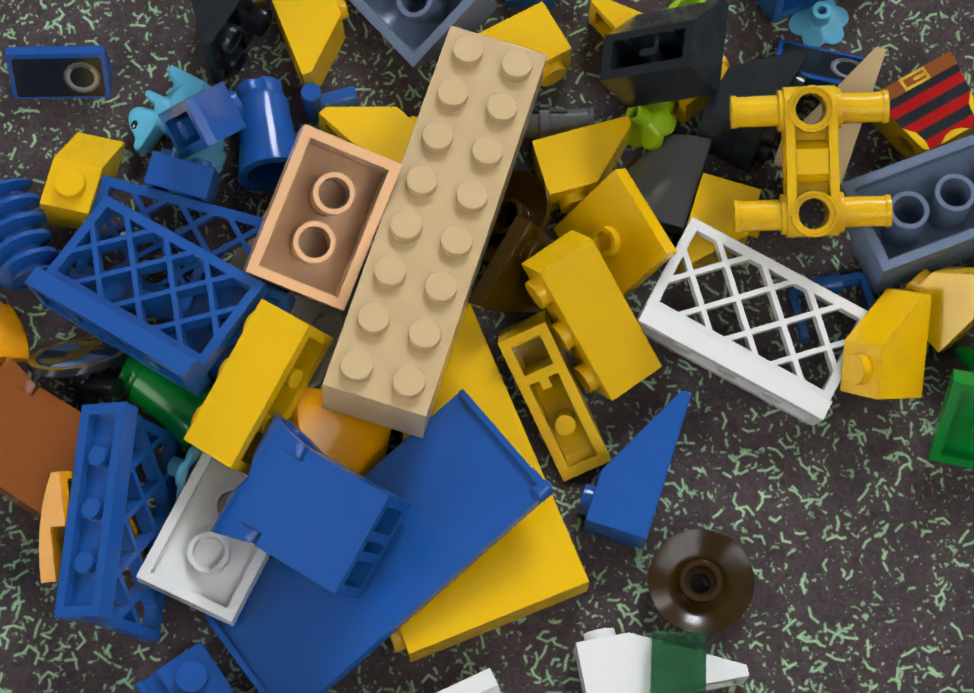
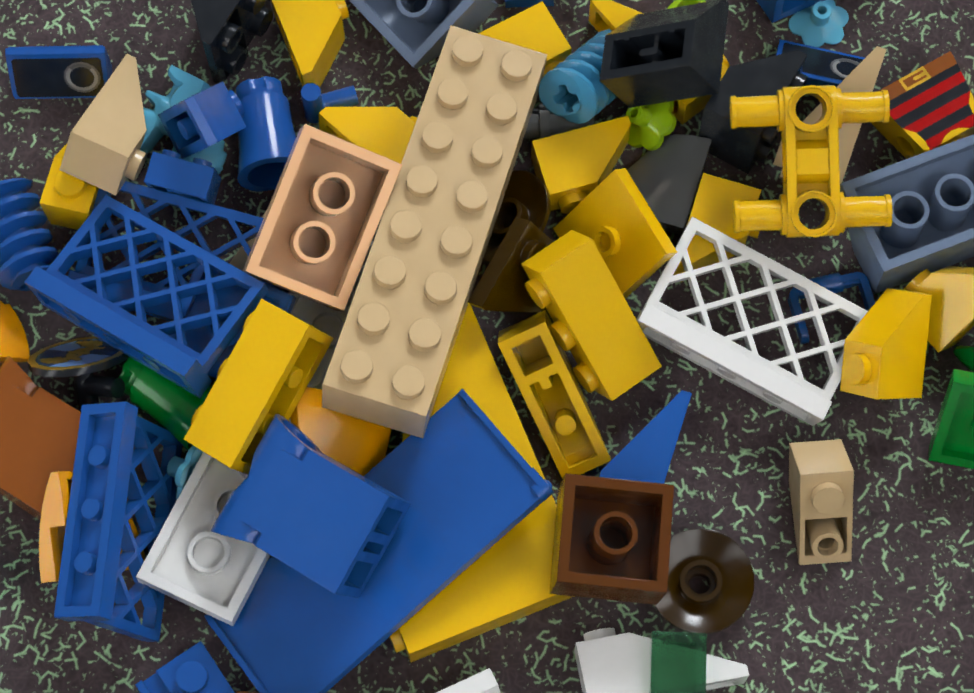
(110, 133): none -> tan slope
(574, 84): none -> dark azure piece
(612, 539): none -> reddish brown brick
(821, 501): none -> tan slope

